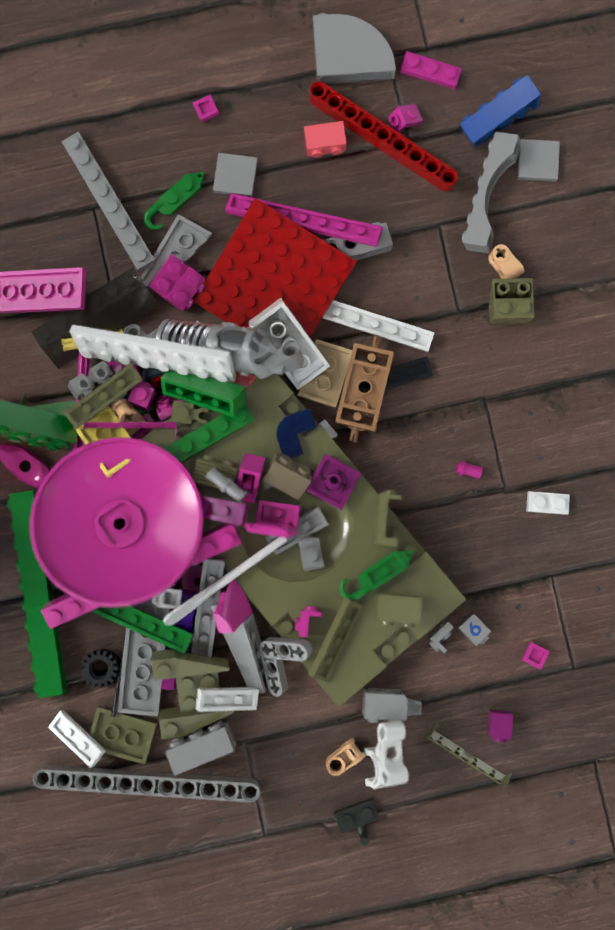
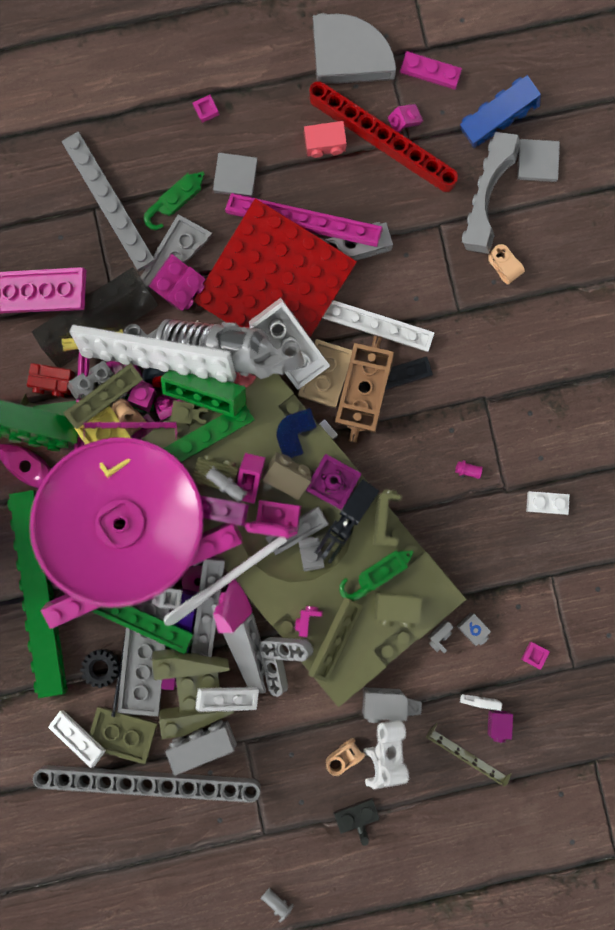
(49, 379): none -> red brick
(279, 906): none -> light grey pin
(353, 512): none -> black arm
(481, 702): none -> white tile
(511, 301): olive slope -> none

